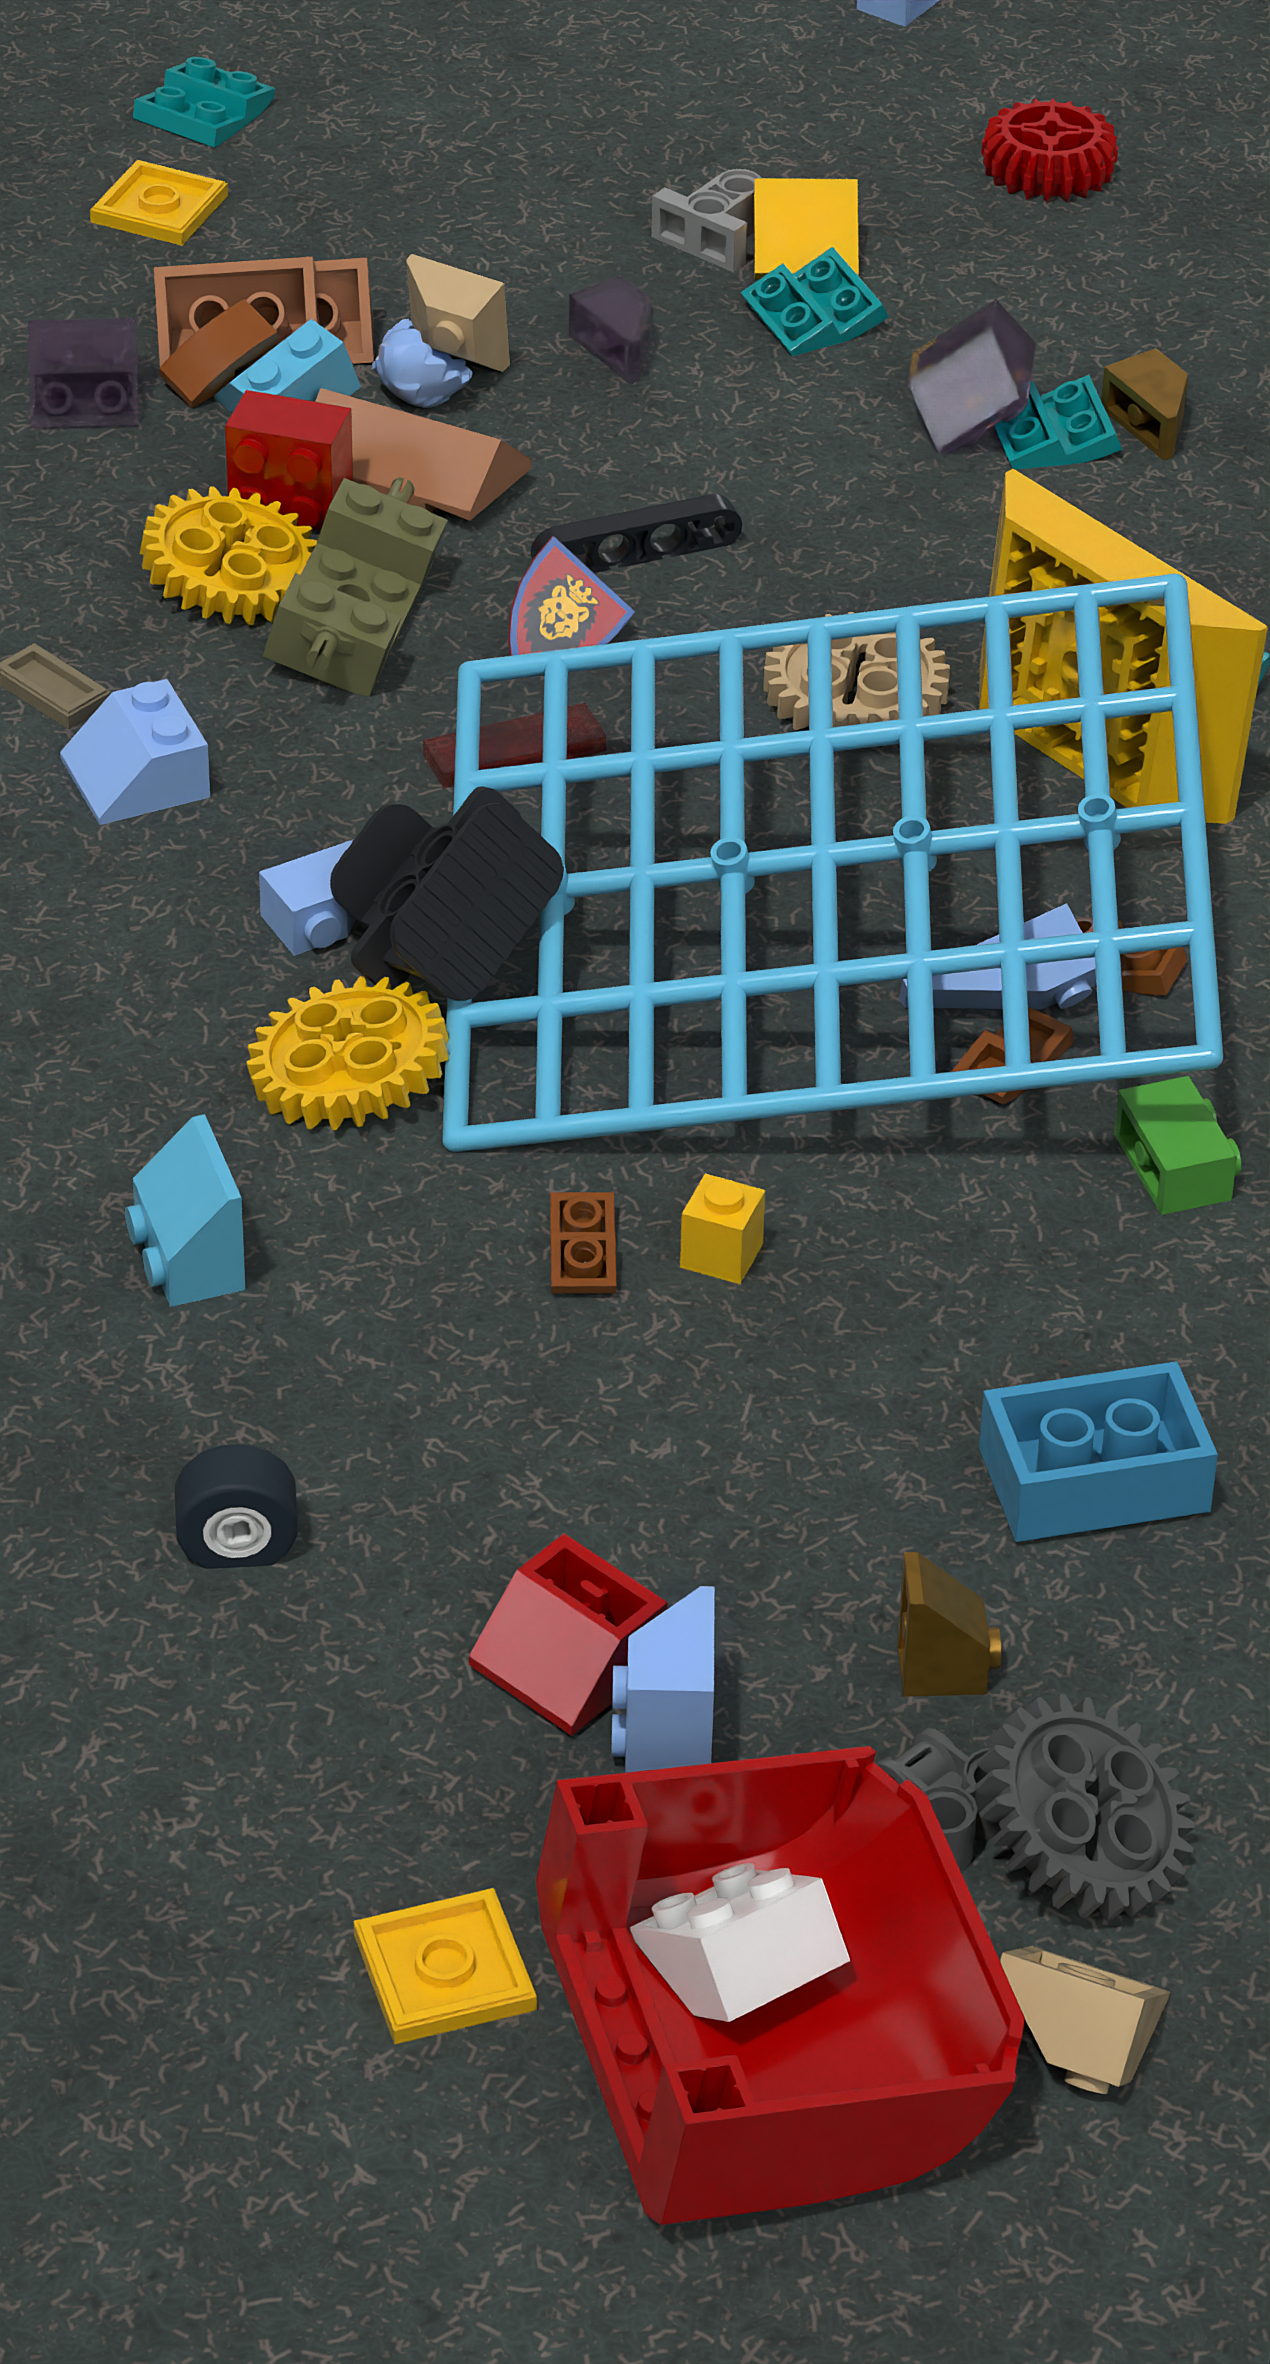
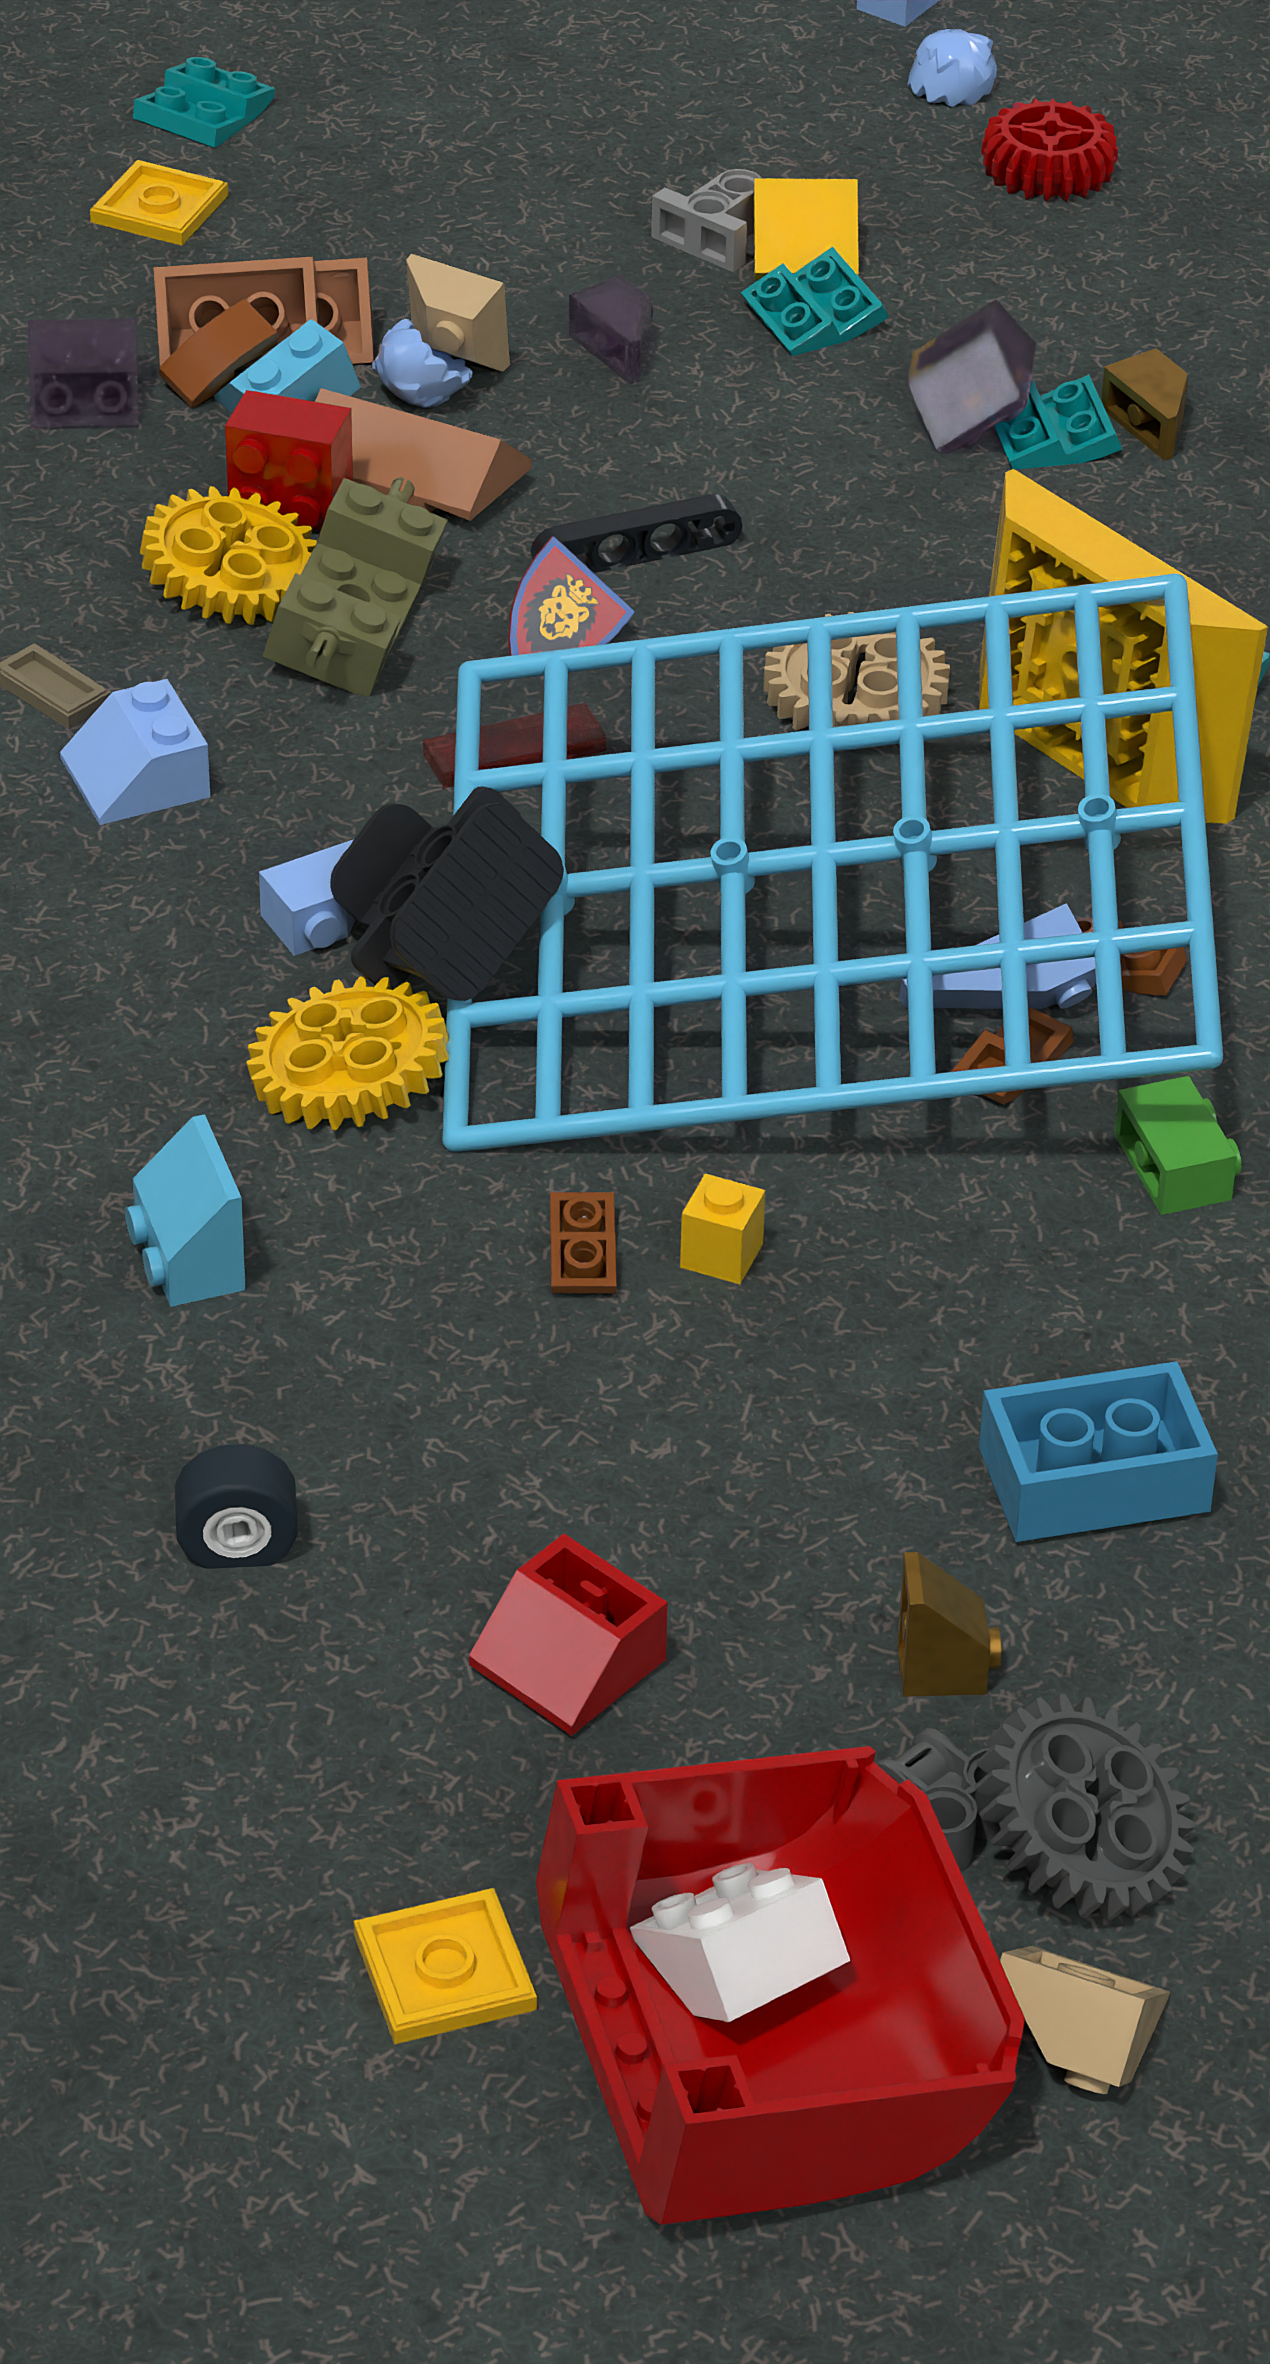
(667, 1688): light blue slope -> none
(953, 67): none -> light blue hair

